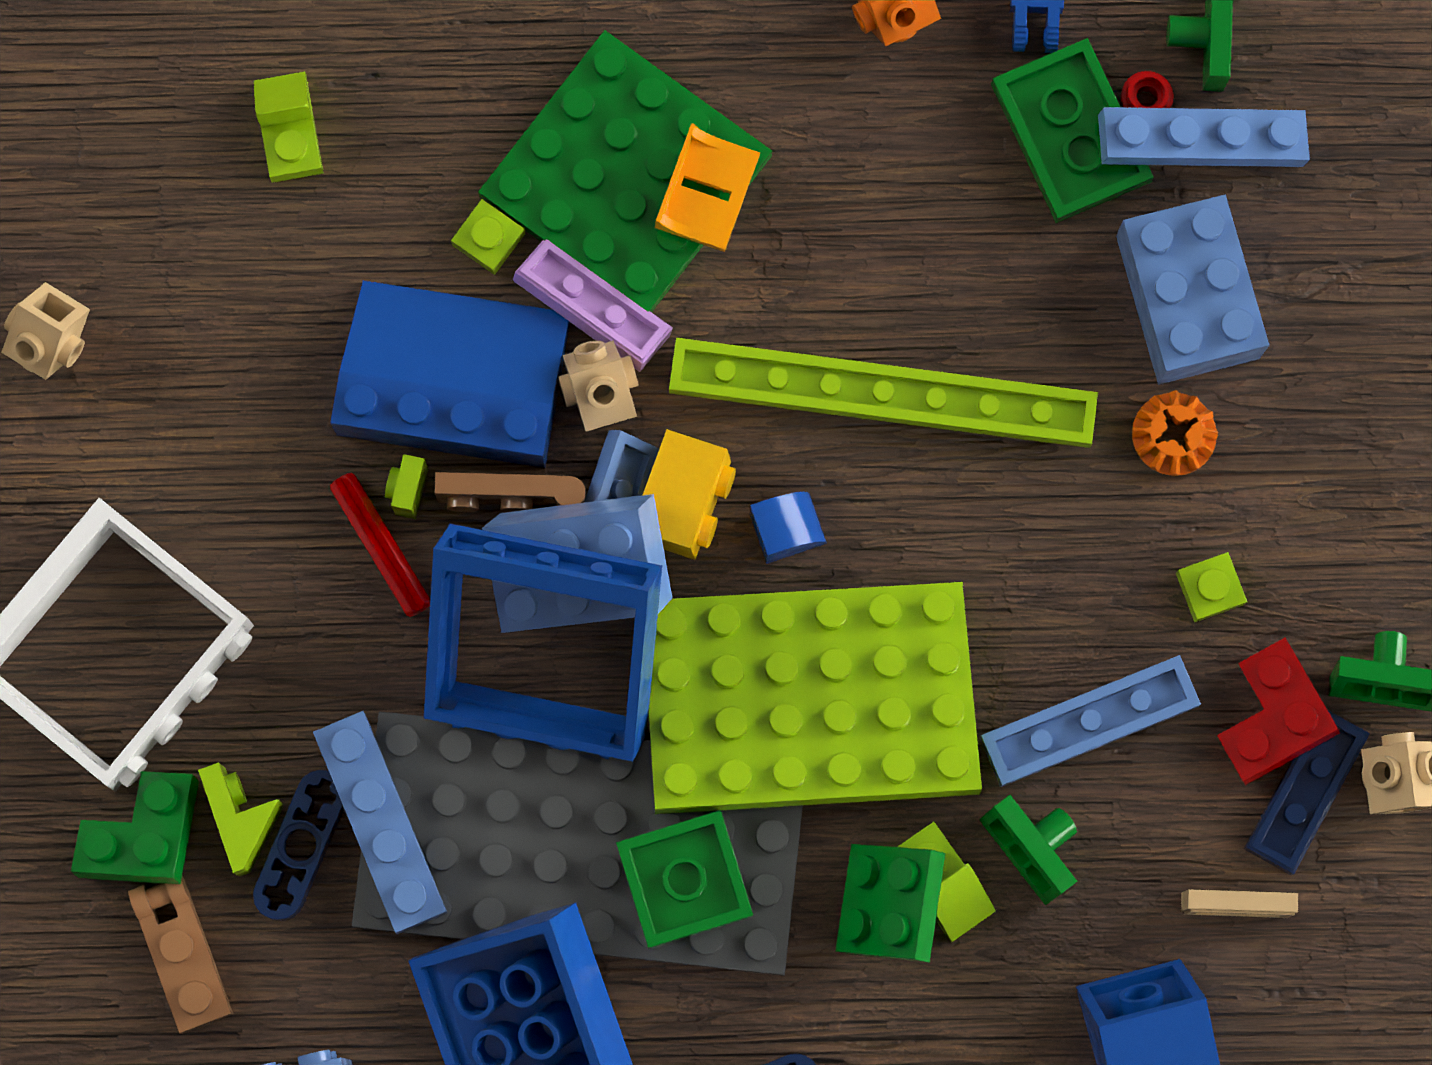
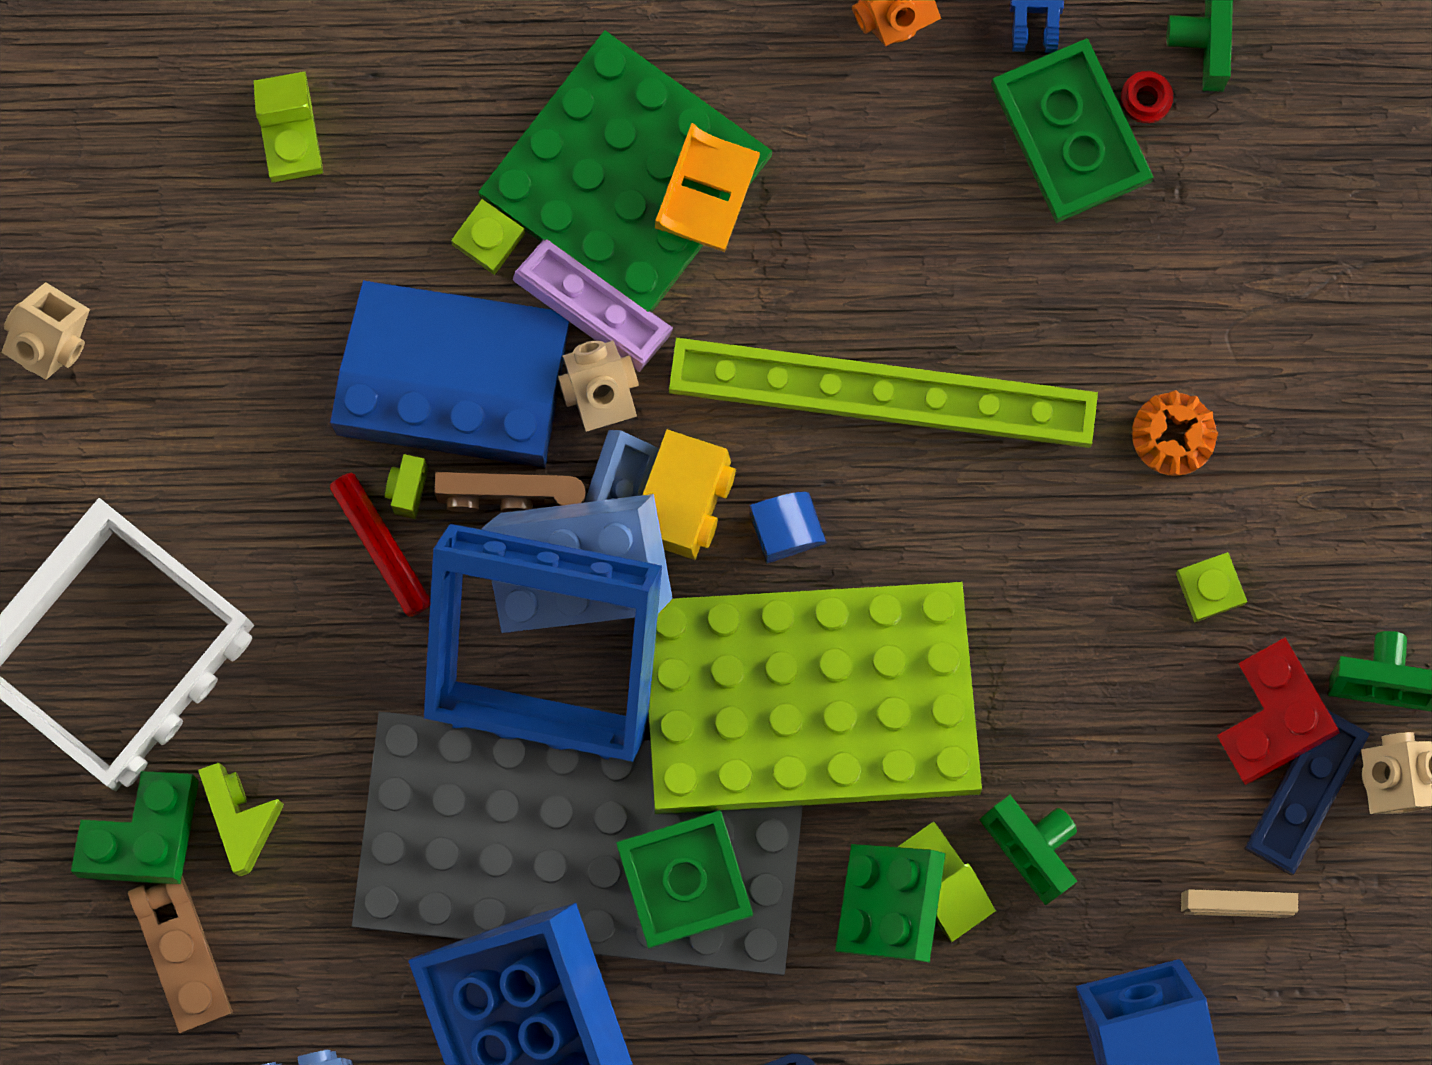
(272, 877): dark blue beam -> none
(380, 822): medium blue plate -> none
(1090, 721): medium blue plate -> none
(1192, 289): medium blue brick -> none
(1203, 137): medium blue plate -> none

